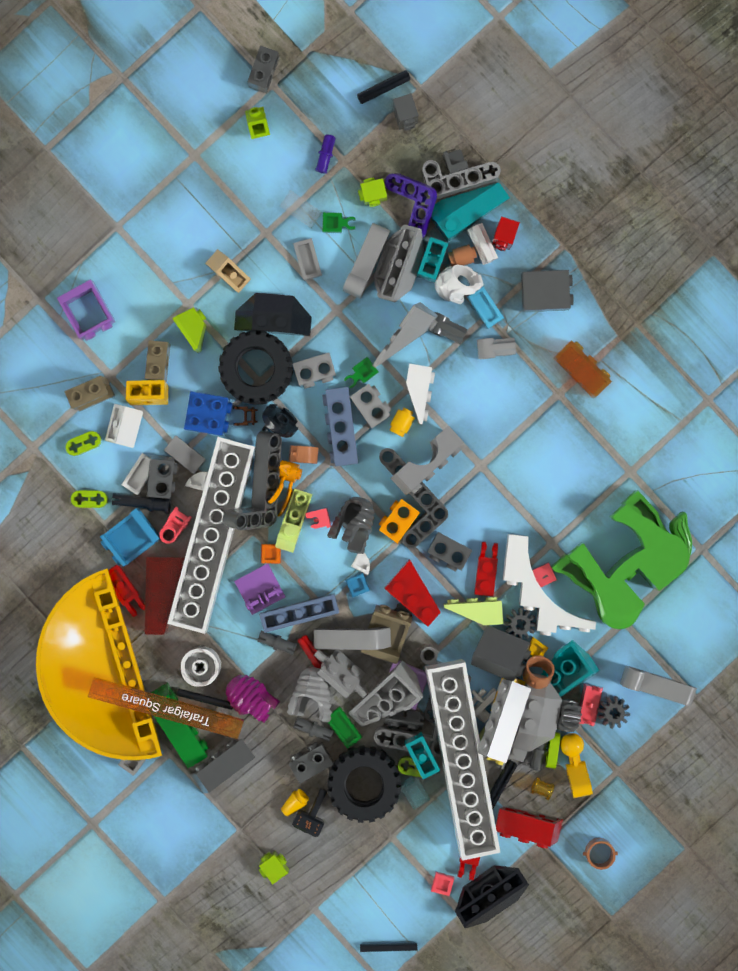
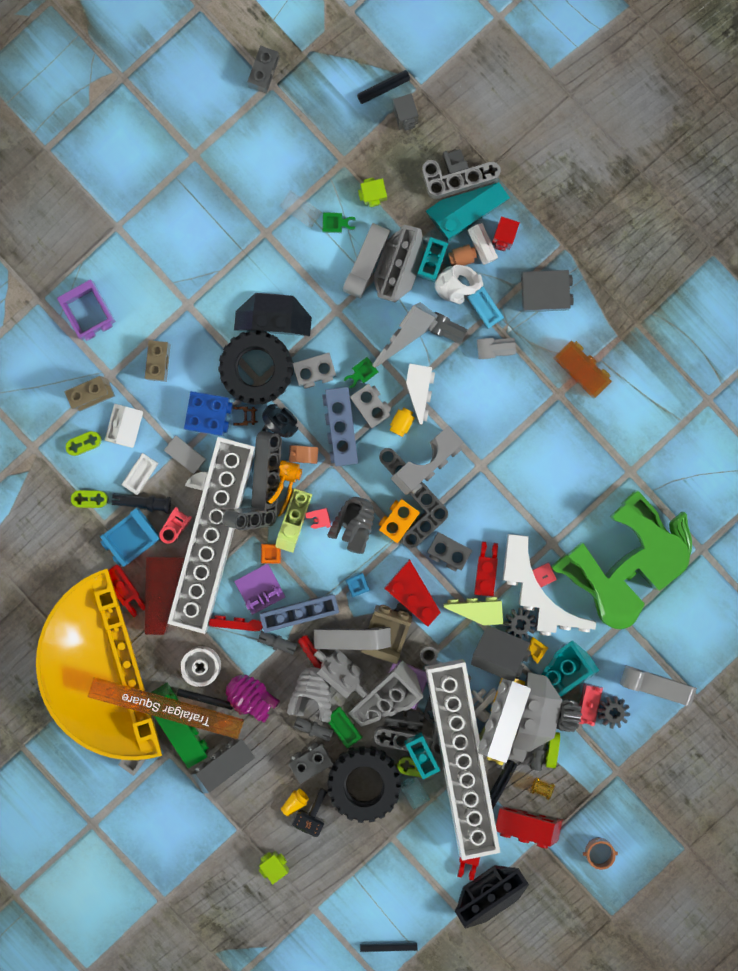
(147, 392): yellow brick -> none
(156, 476): dark grey brick -> none
(193, 327): lime slope -> none
(228, 271): tan slope -> none
(237, 623): none -> red hinge
(257, 122): lime brick -> none
(307, 259): light grey tile -> none
(325, 154): dark purple axle -> none
(361, 563): white tile -> none
(418, 196): dark purple beam -> none
(442, 883): coral tile -> none
(536, 682): nougat piece -> none
(576, 770): yellow beam -> none

